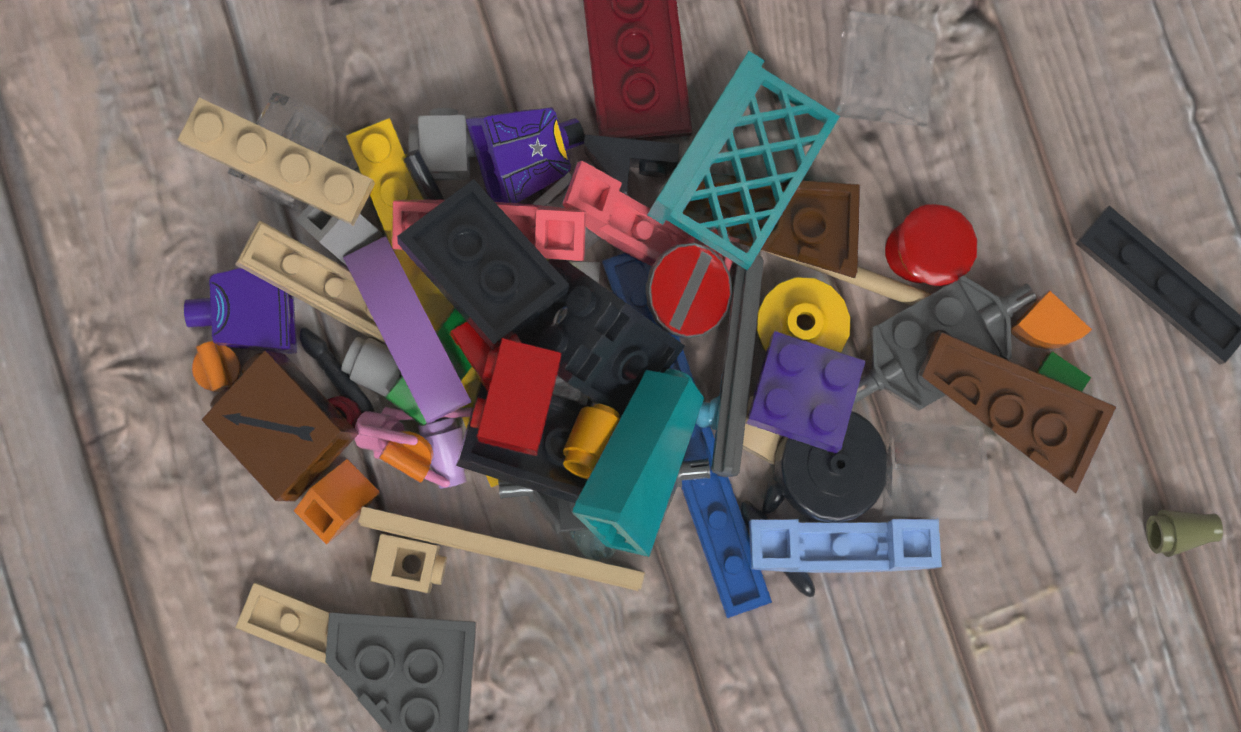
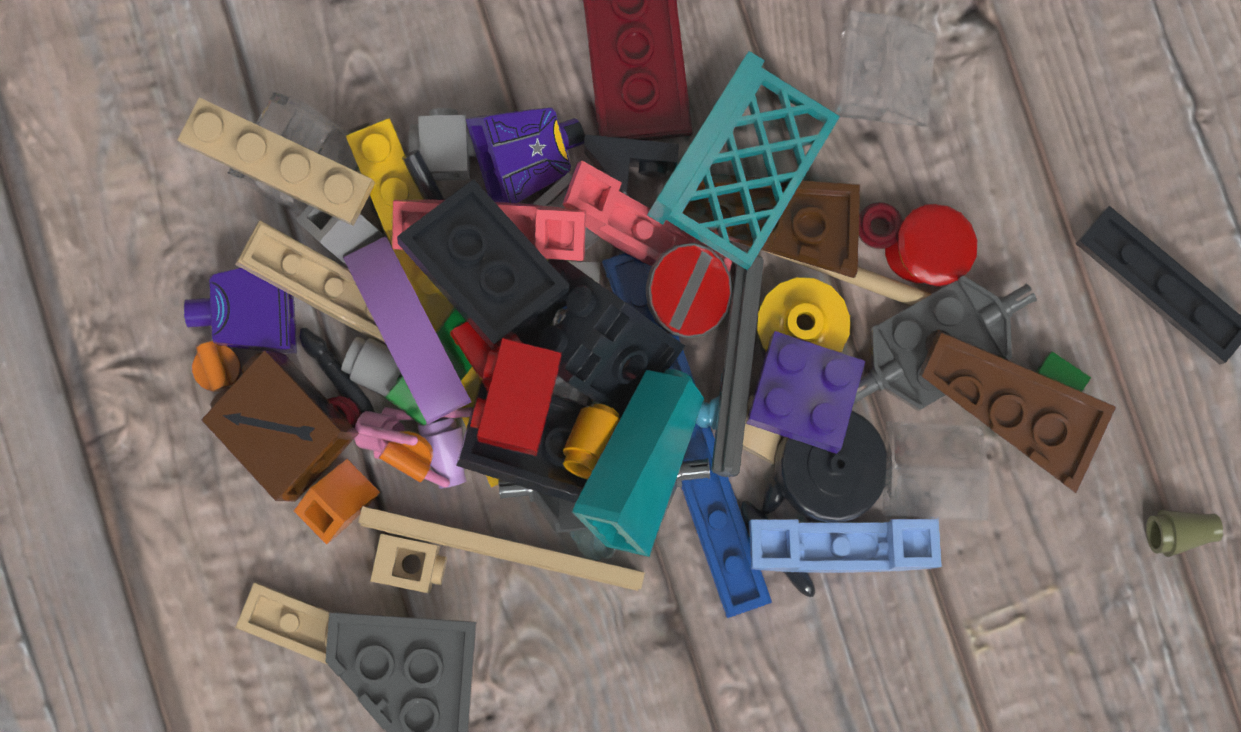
(886, 213): none -> dark red plate
(1049, 324): orange brick -> none

